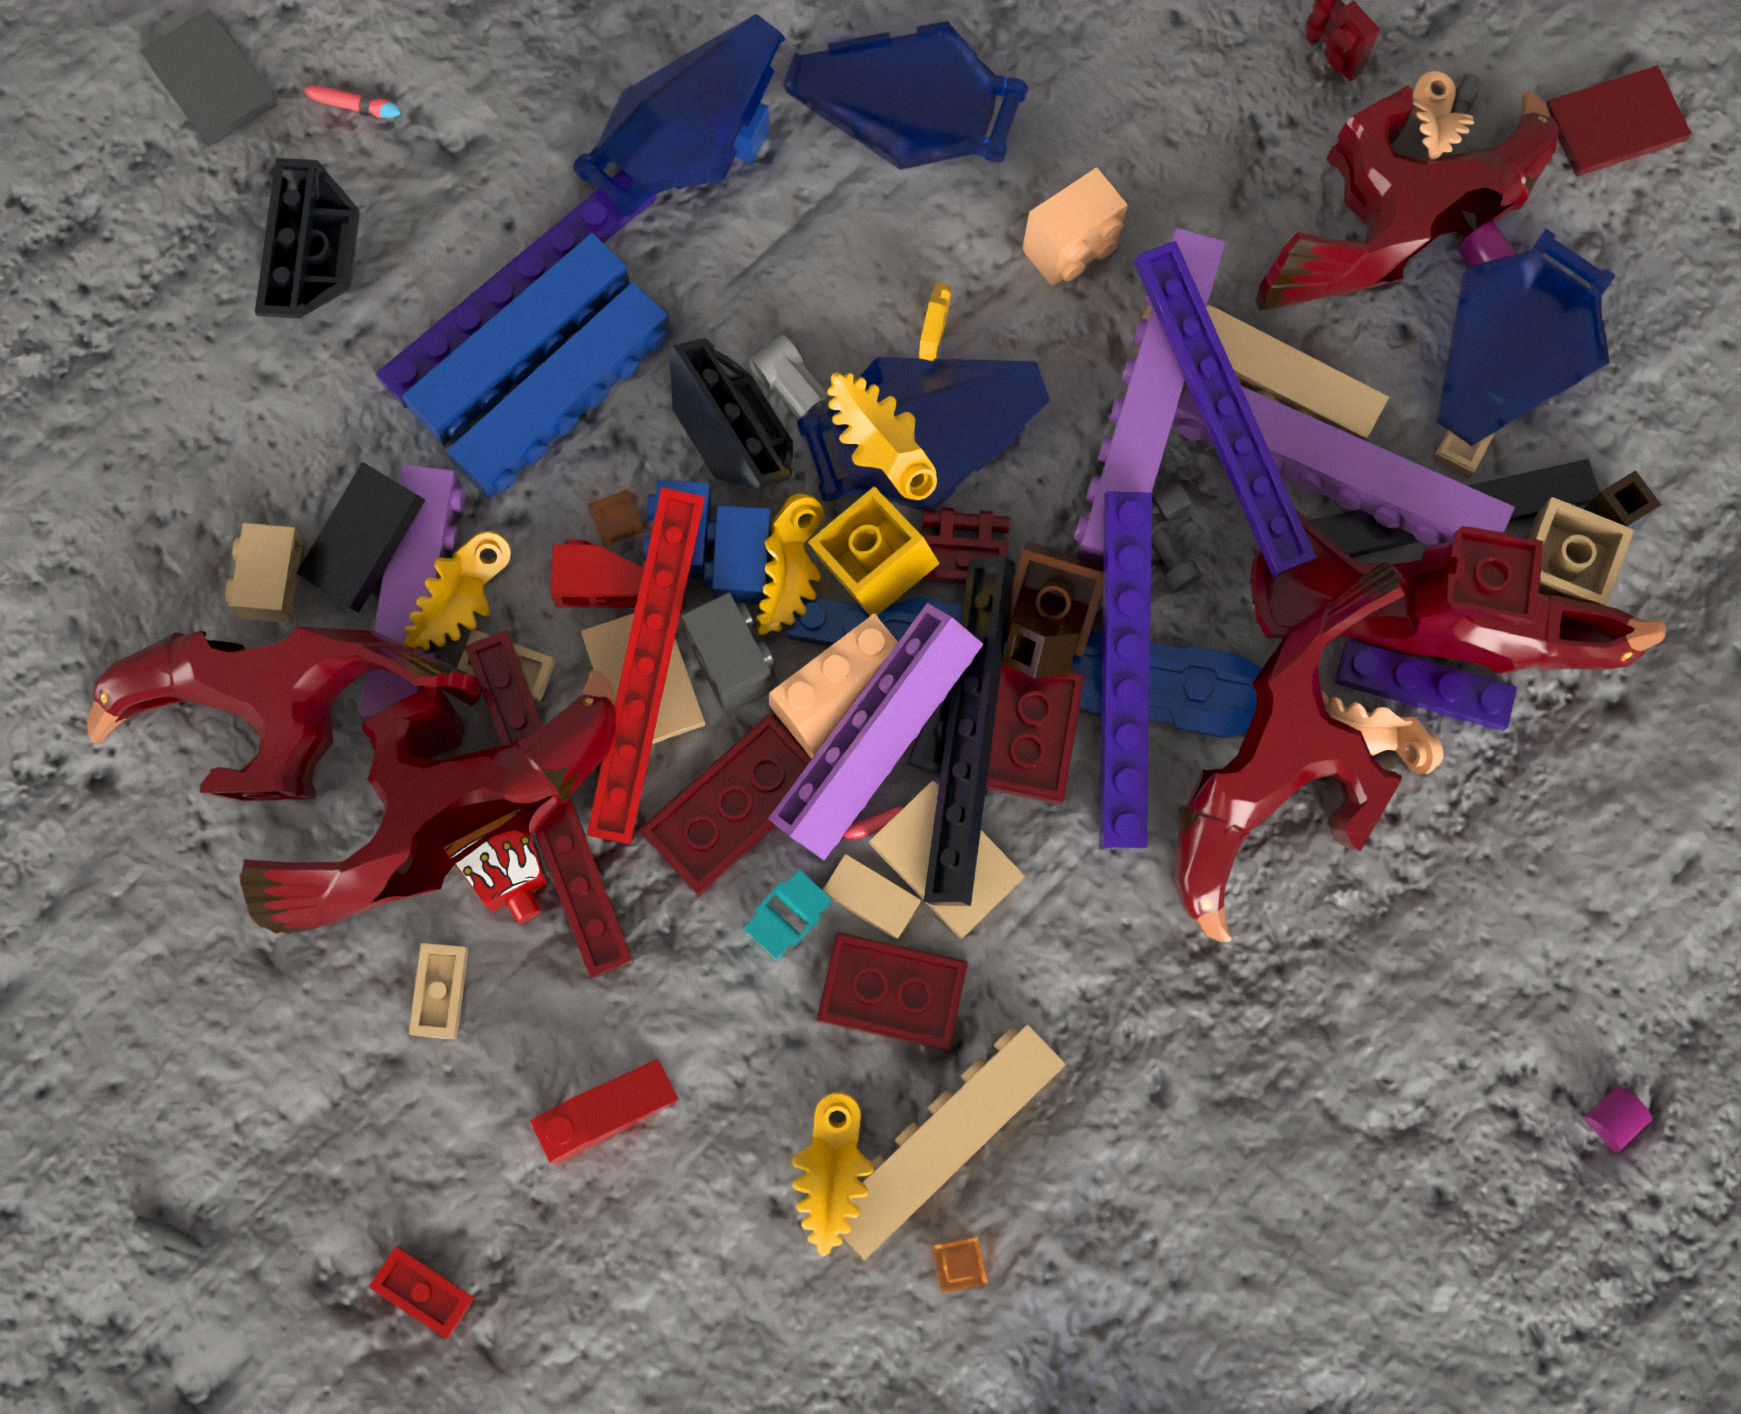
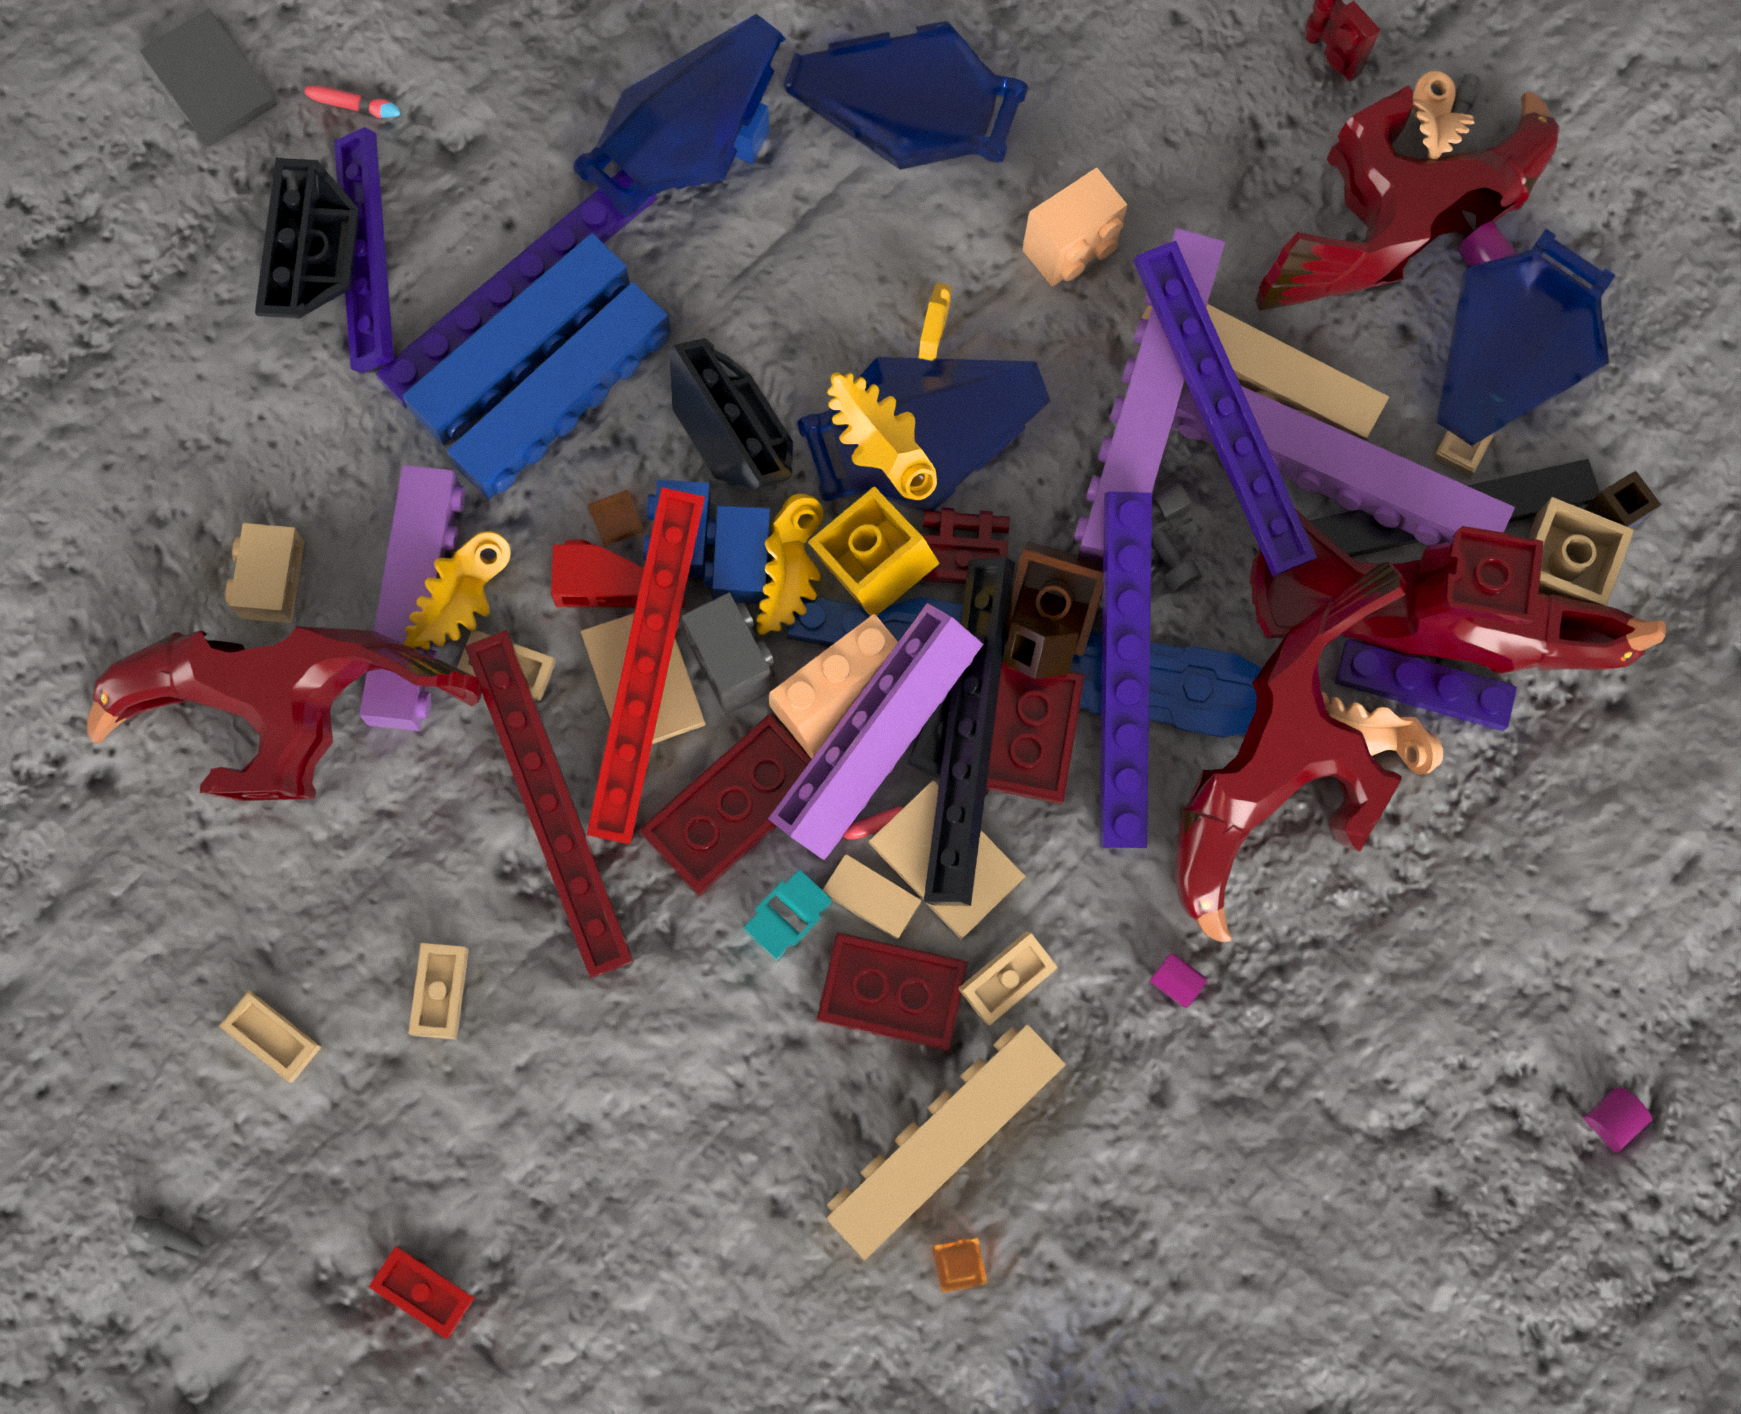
(270, 1036): none -> tan tile
(360, 537): black tile -> none
(369, 294): none -> dark purple plate
(434, 805): dark red animal -> none
(502, 869): torso -> none
(603, 1112): red slope -> none
(782, 369): light grey piece -> none
(832, 1172): yellow plant -> none
(1007, 978): none -> tan plate
(1178, 980): none -> magenta brick
(1618, 120): dark red tile -> none

